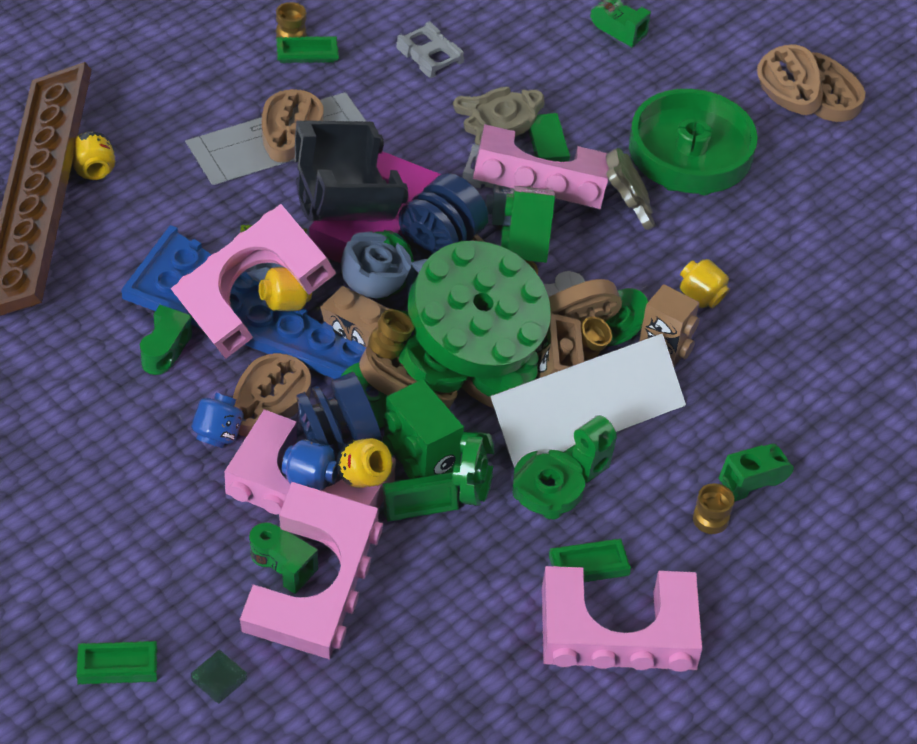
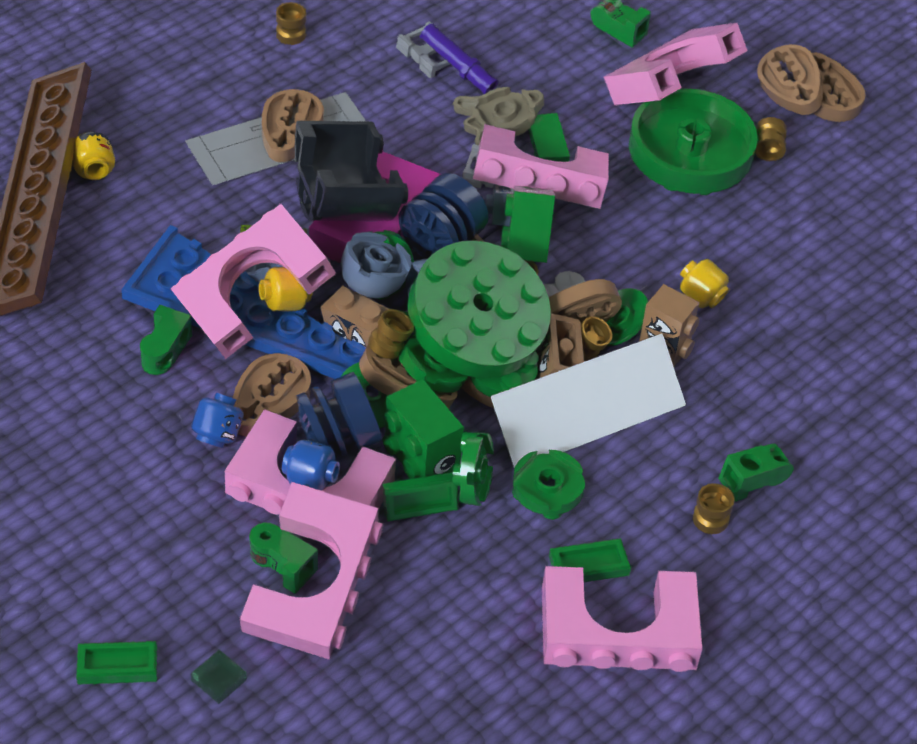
(307, 49): green tile -> none
(364, 463): yellow head -> none
(467, 66): none -> dark purple pin
(594, 445): green leg -> none
(630, 185): dark tan tile -> none
(656, 72): none -> bright pink arch
(771, 139): none -> pearl gold wheel

